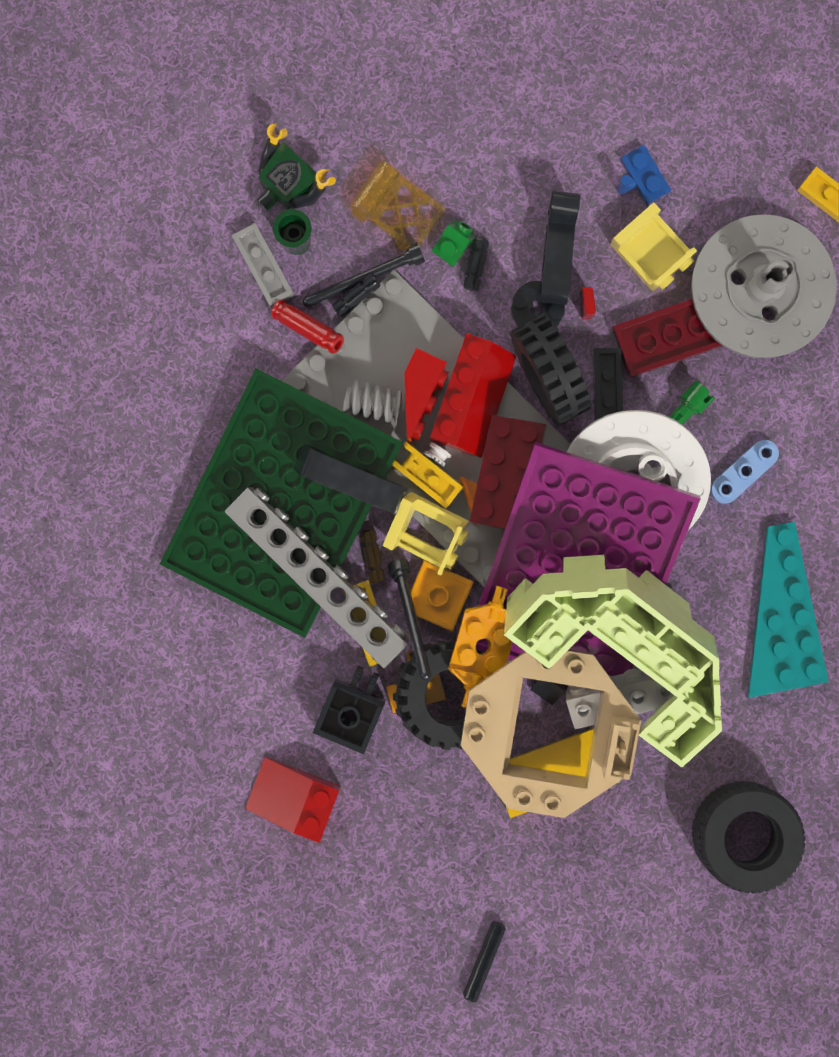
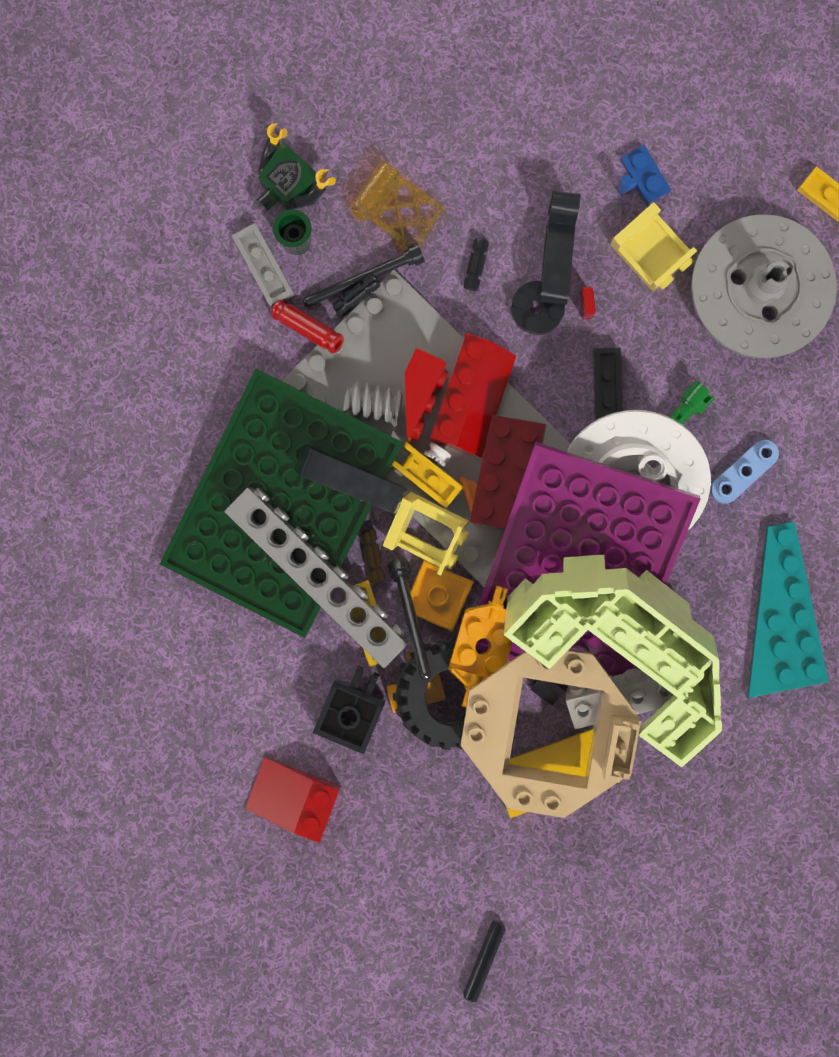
(454, 242): green bracket -> none
(551, 369): black tyre -> none
(662, 338): dark red plate -> none
(777, 860): black tyre -> none

